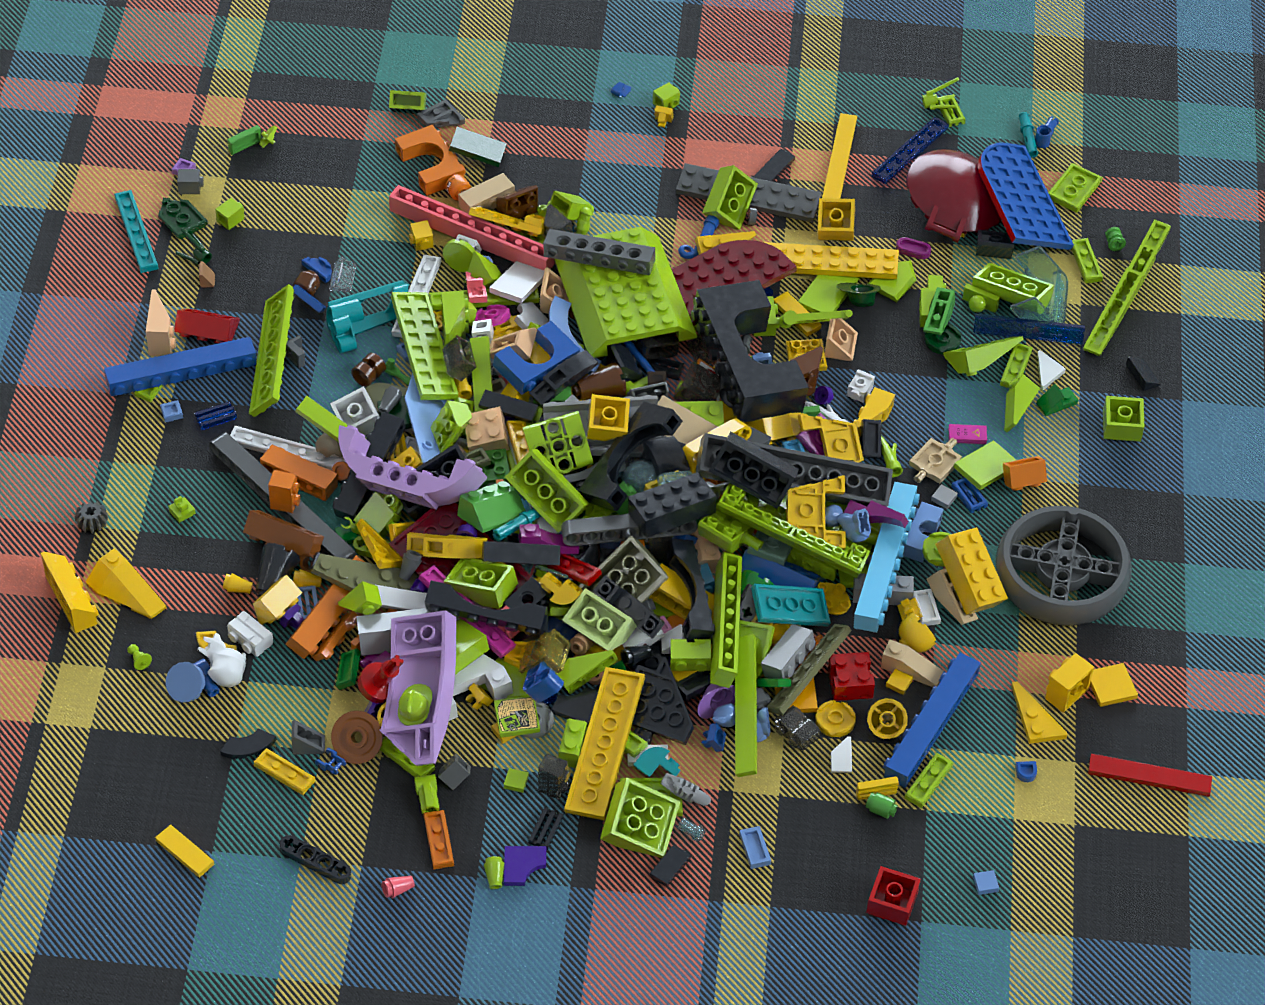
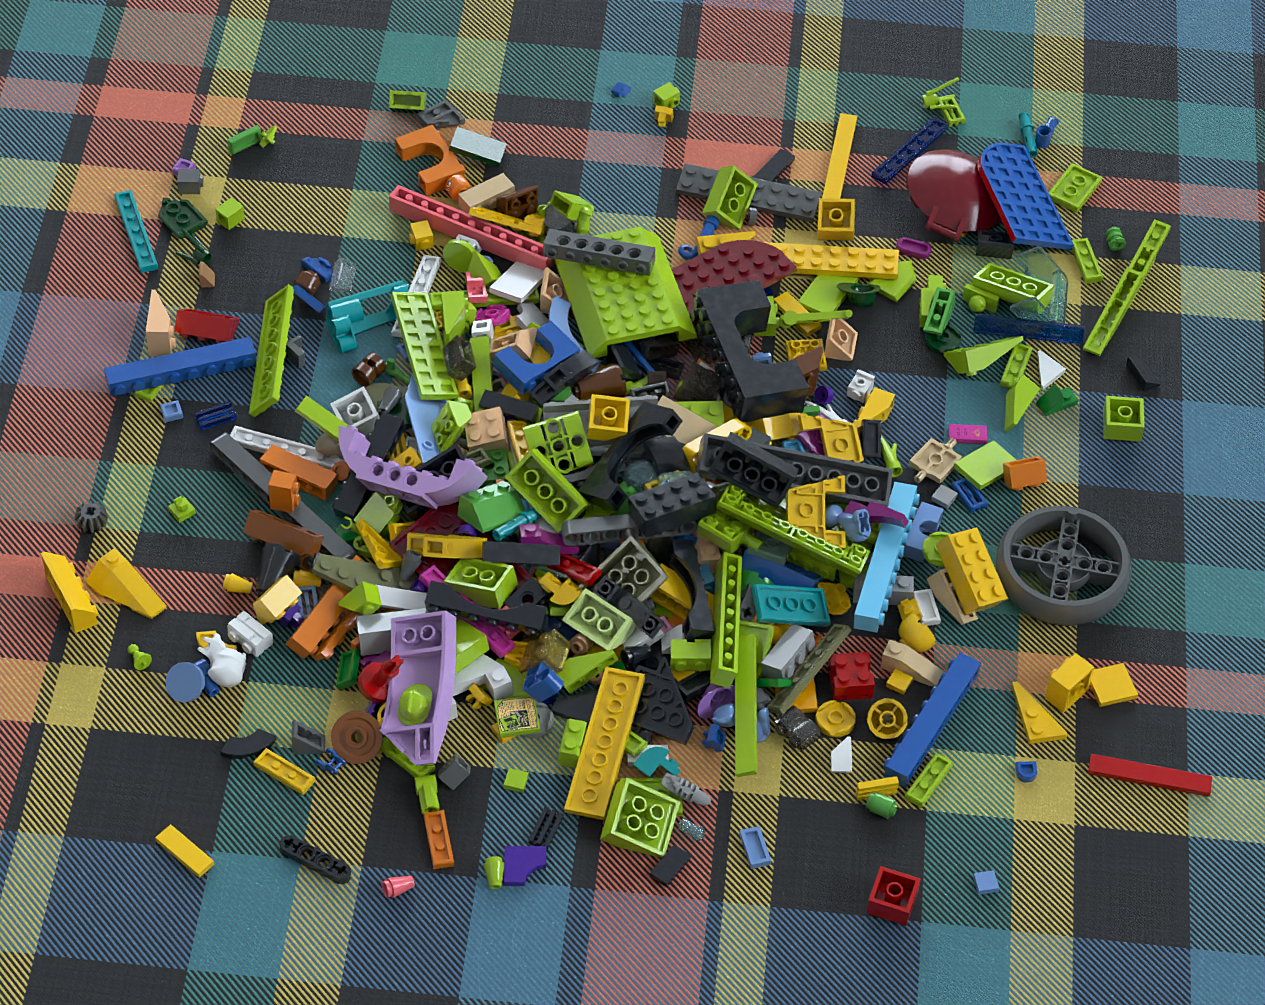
(553, 776): clear smoke brick -> none

